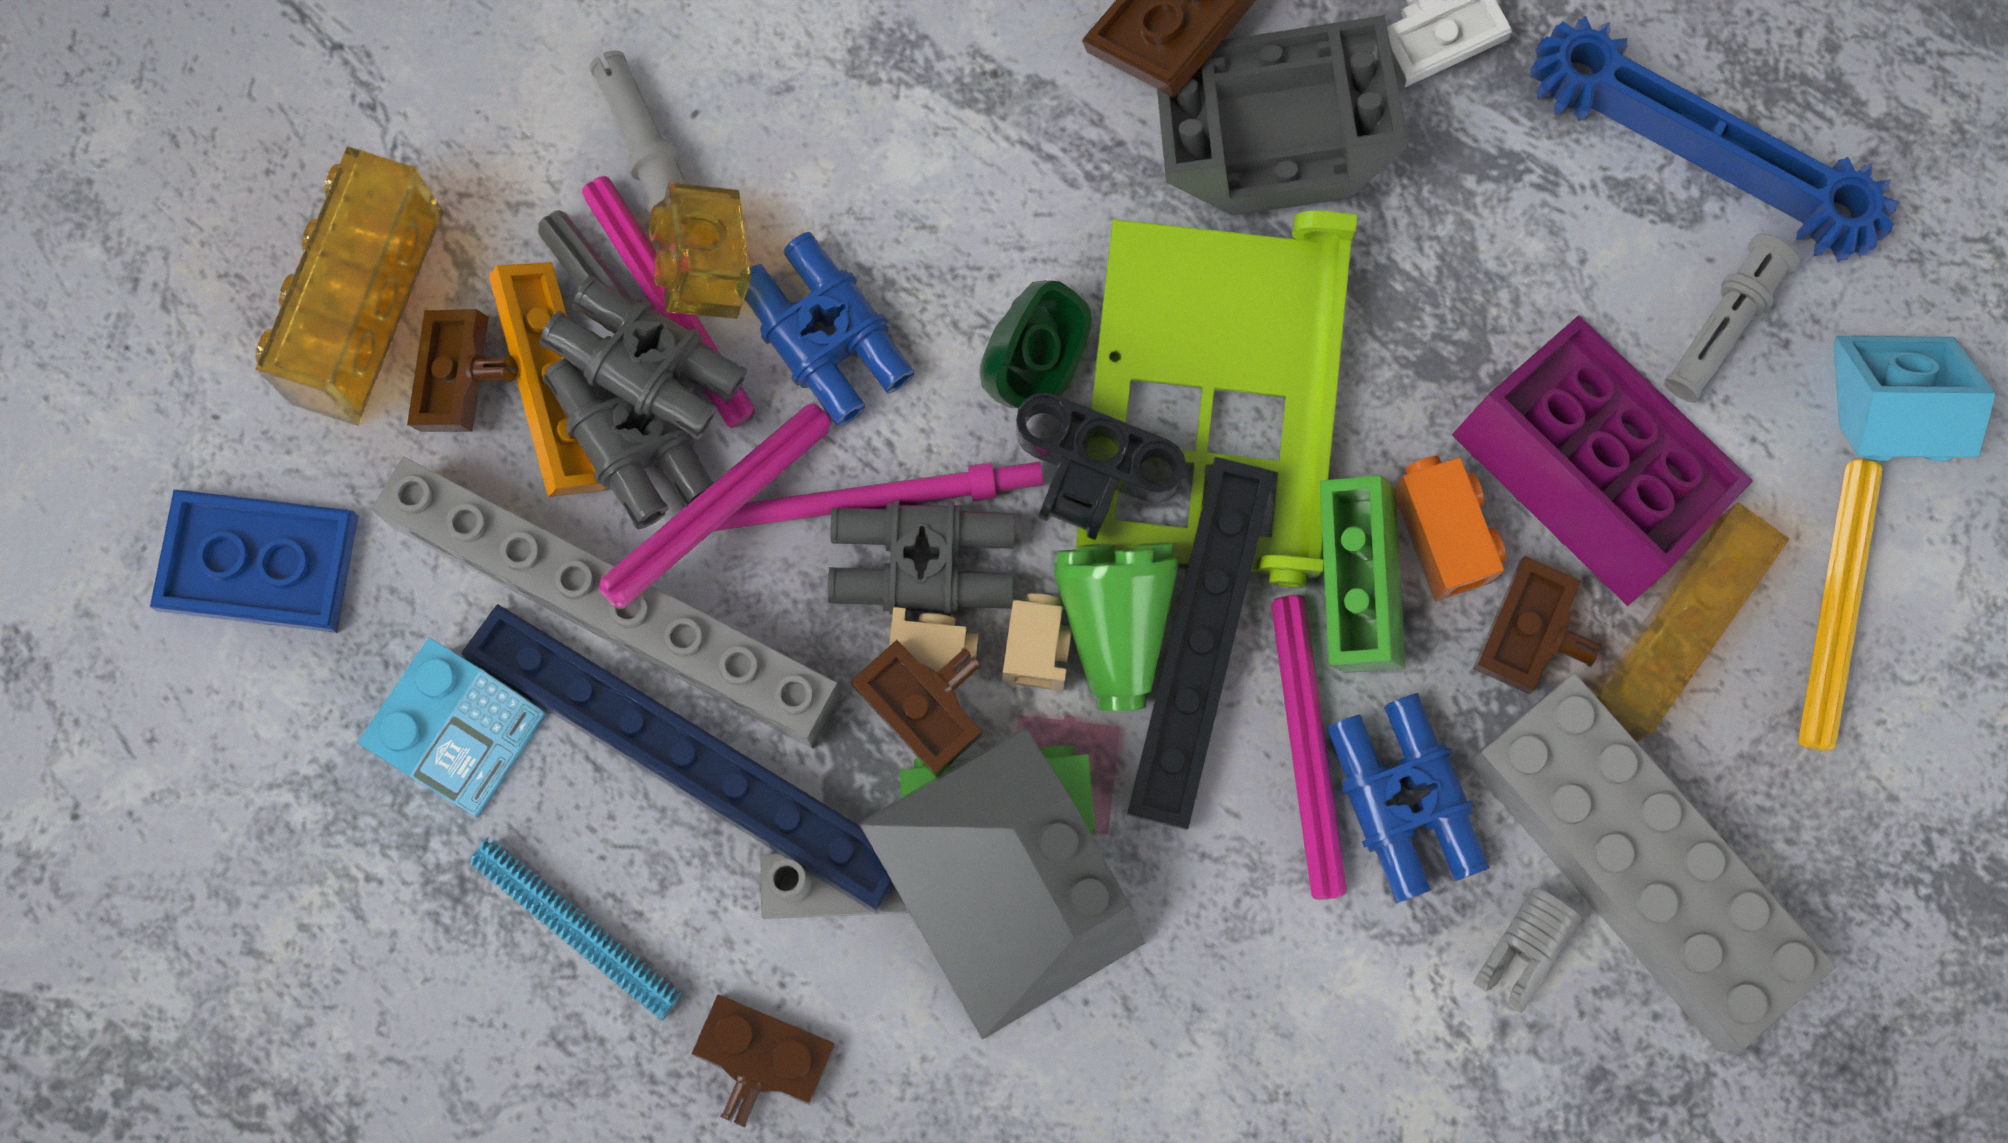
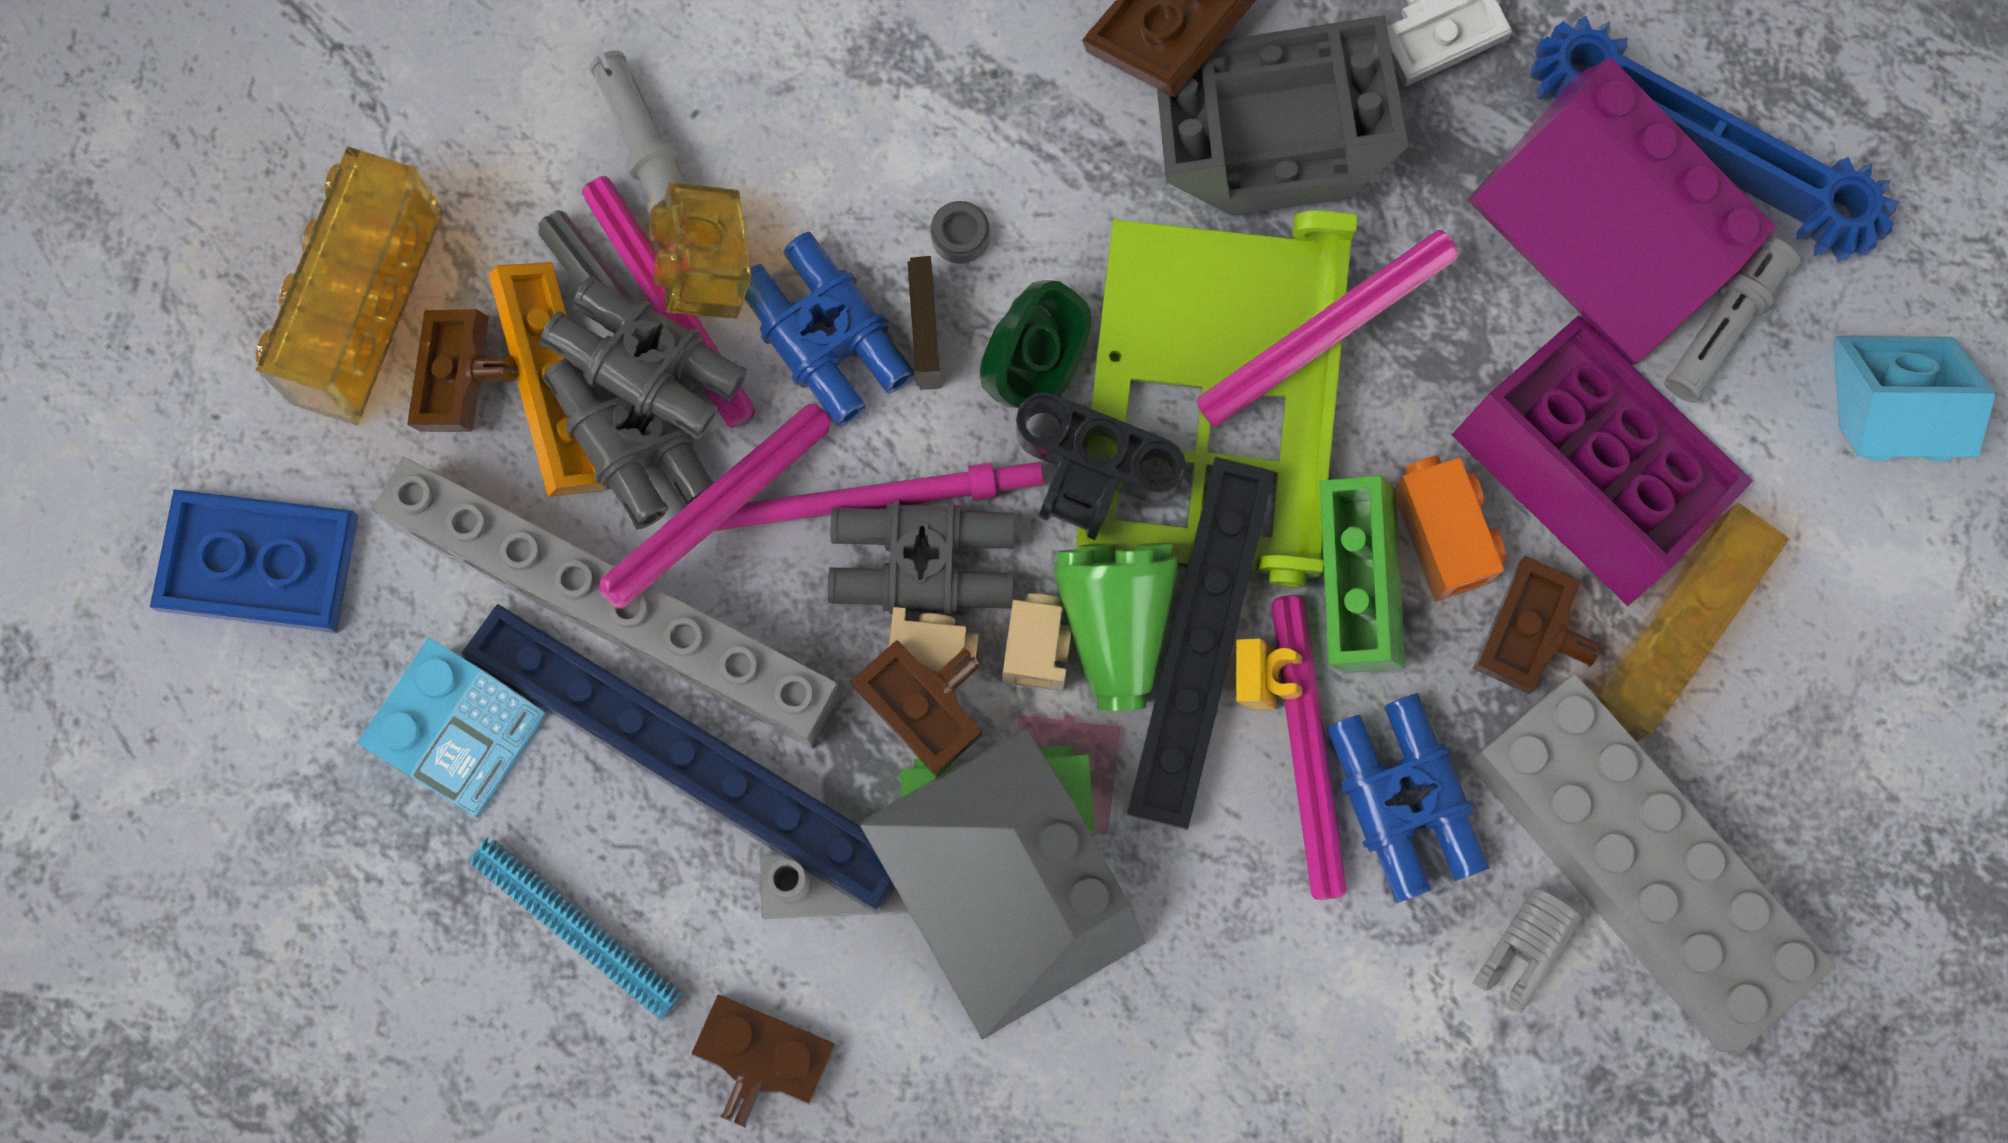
(923, 322): none -> dark brown tile
(960, 232): none -> dark grey tile
(1258, 674): none -> yellow tile
(1327, 327): none -> dark pink axle
(1621, 211): none -> magenta slope
(1840, 605): yellow axle -> none

